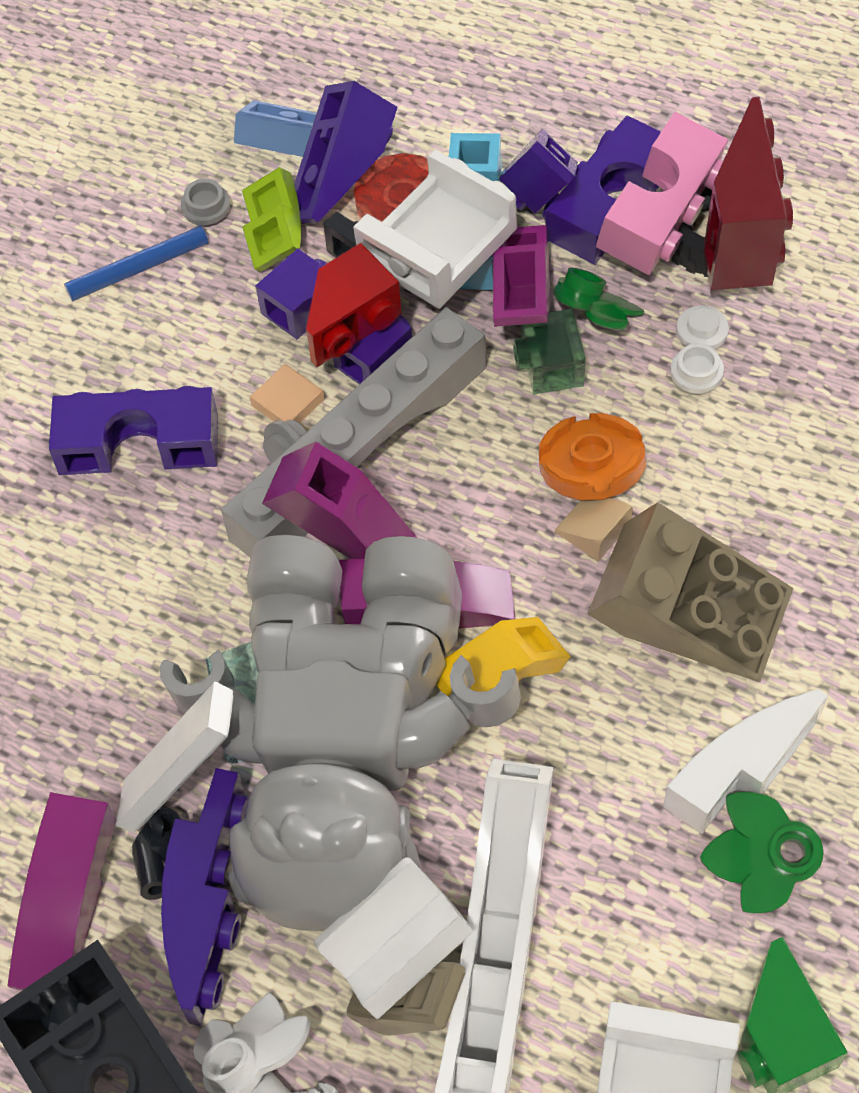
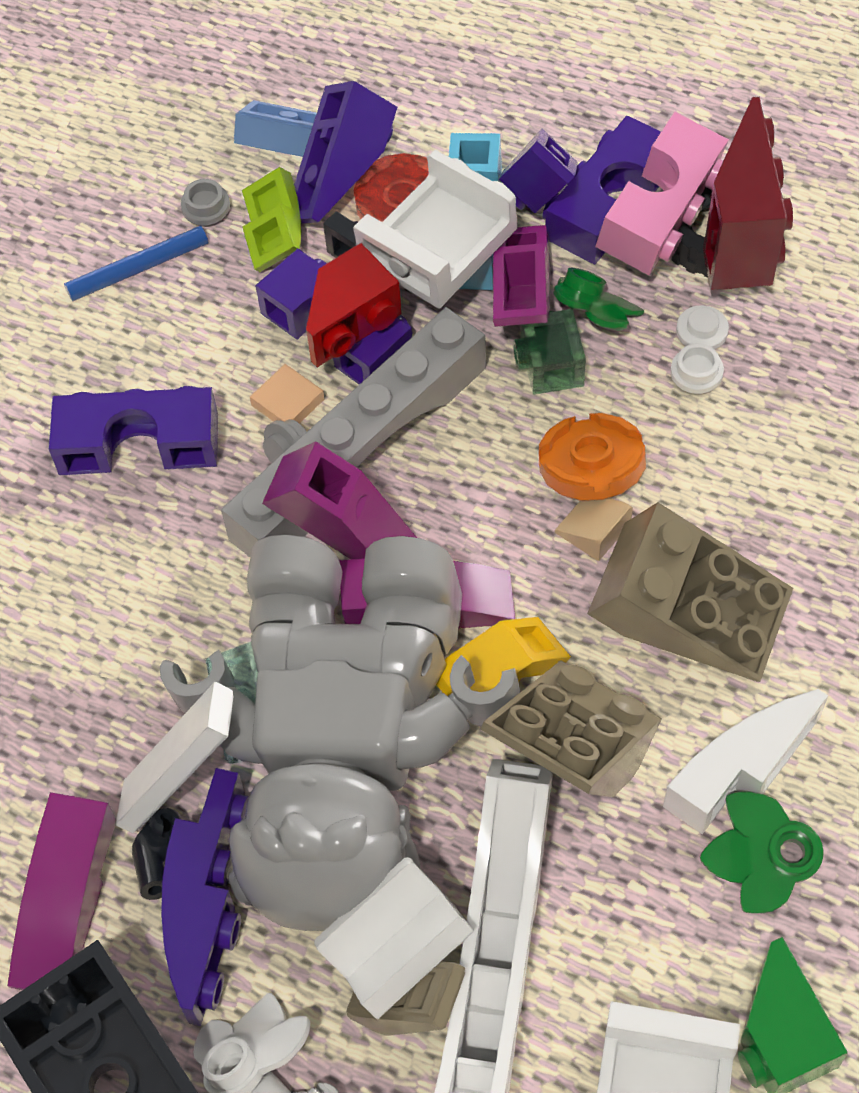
(577, 729): none -> dark tan slope

